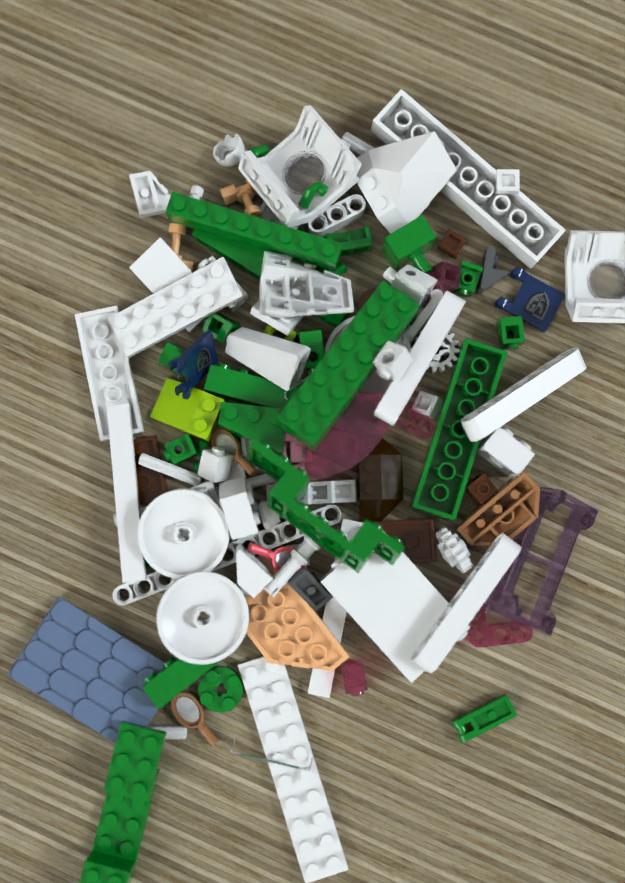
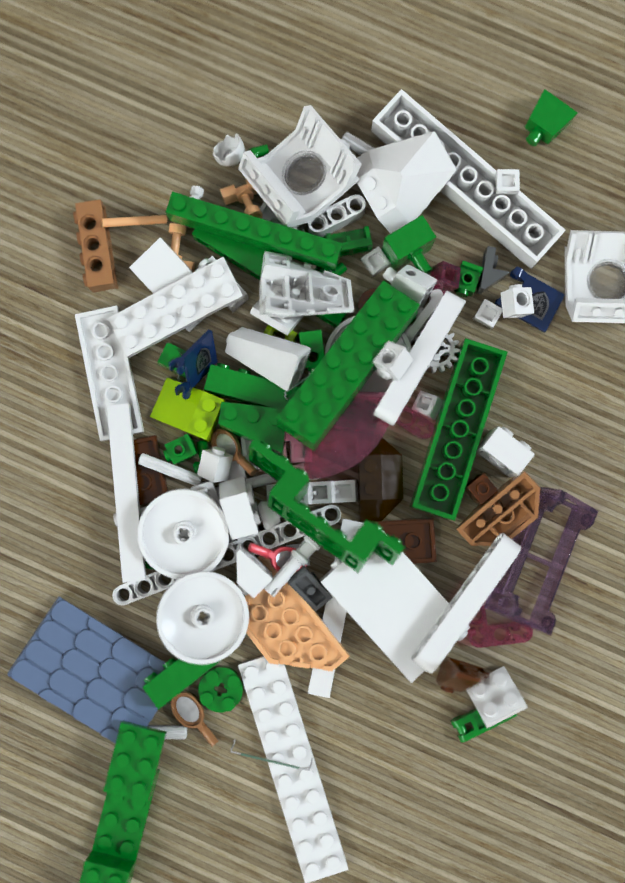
(106, 277): none -> medium nougat brick
(131, 221): none -> light nougat bar
(149, 194): white wing -> none
(213, 323): green brick -> none
(310, 192): green arm -> none
(354, 677): clear pink brick -> none
(375, 261): none -> white tile
(451, 243): reddish brown tile -> none
(453, 550): white gear -> none
(459, 675): none -> reddish brown wedge
(488, 314): none -> white tile
(496, 698): none -> white plate
(515, 327): green brick -> none
(517, 302): none -> white brick
(523, 394): white beam -> none
(548, 119): none -> green torso

